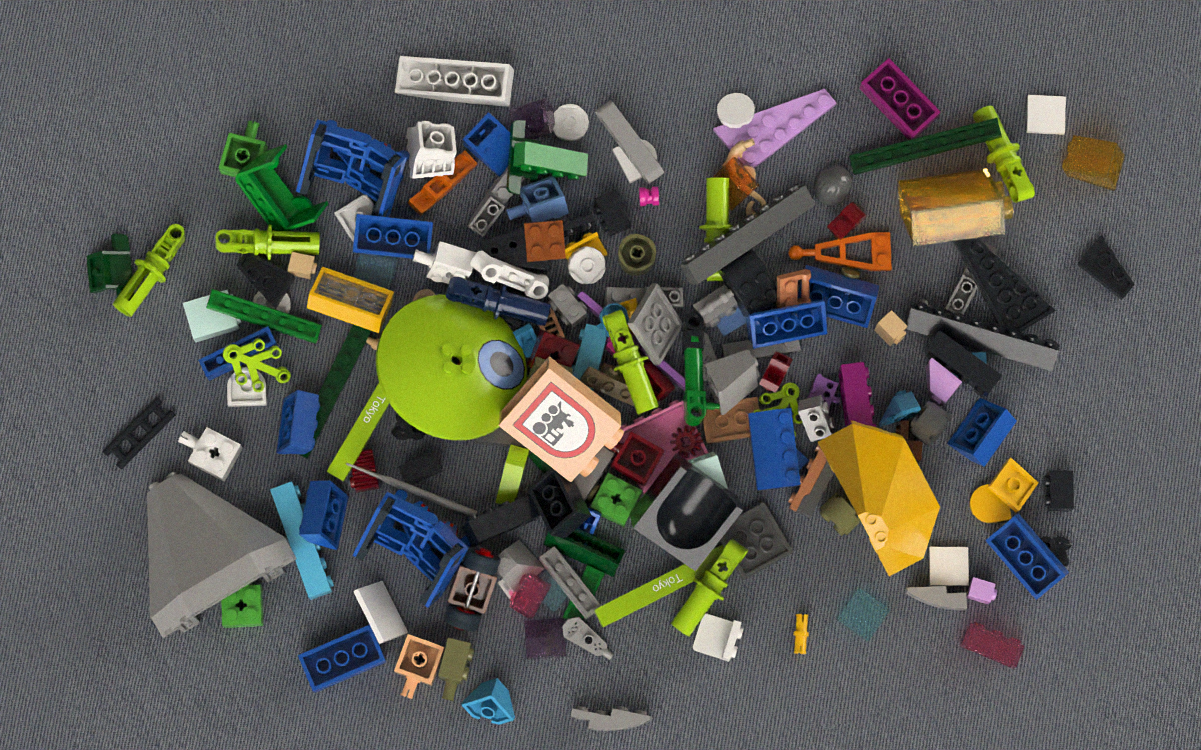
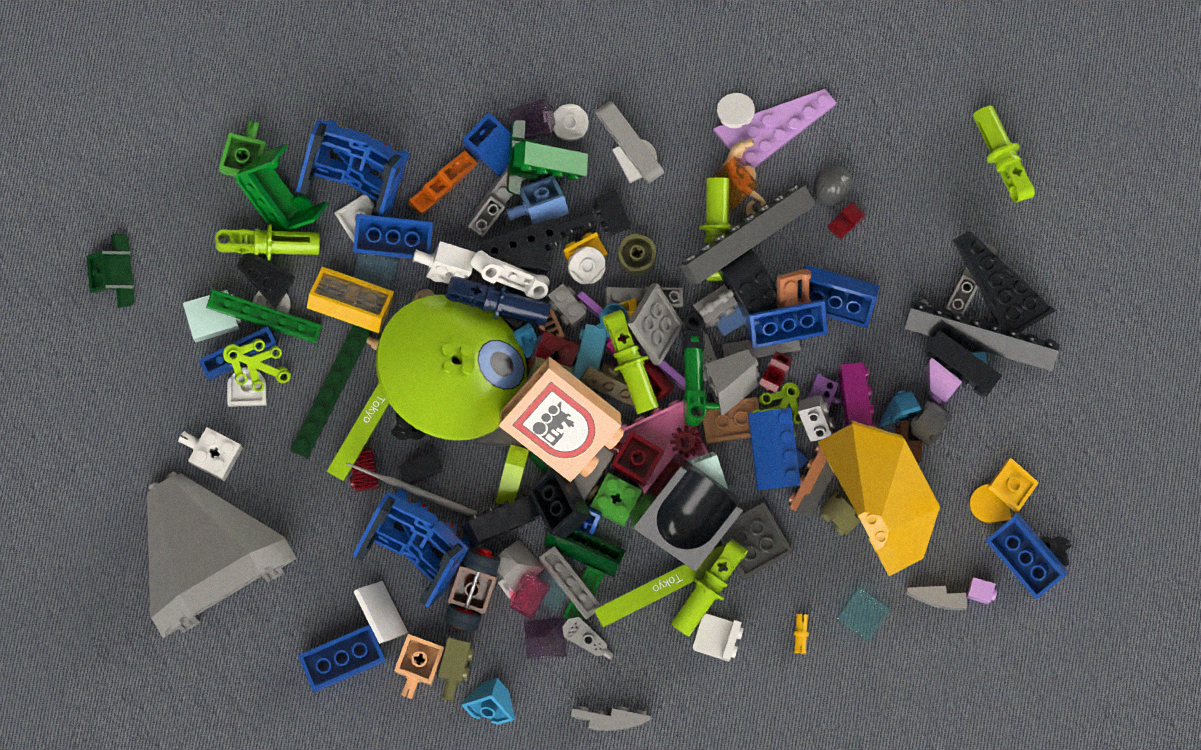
(139, 445): black bar -> none
(154, 266): lime piece -> none
(251, 615): bright green brick -> none
(298, 423): blue slope -> none
(302, 265): tan brick -> none
(308, 560): medium azure brick -> none
(323, 514): blue slope -> none
(431, 149): white slope -> none
(455, 80): white slope -> none
(544, 240): dark orange plate -> none
(648, 196): dark pink wheel -> none
(850, 272): olive piece -> none
(879, 252): orange plate -> none
(891, 328): tan brick -> none
(899, 99): magenta brick -> none
(925, 146): dark green plate -> none
(948, 566): white tile -> none
(953, 207): clear yellow brick -> none
(982, 431): blue slope -> none
(992, 645): clear pink brick -> none
(1046, 114): white tile -> none
(1060, 490): black brick -> none
(1094, 161): clear yellow slope -> none
(1106, 269): black wing -> none

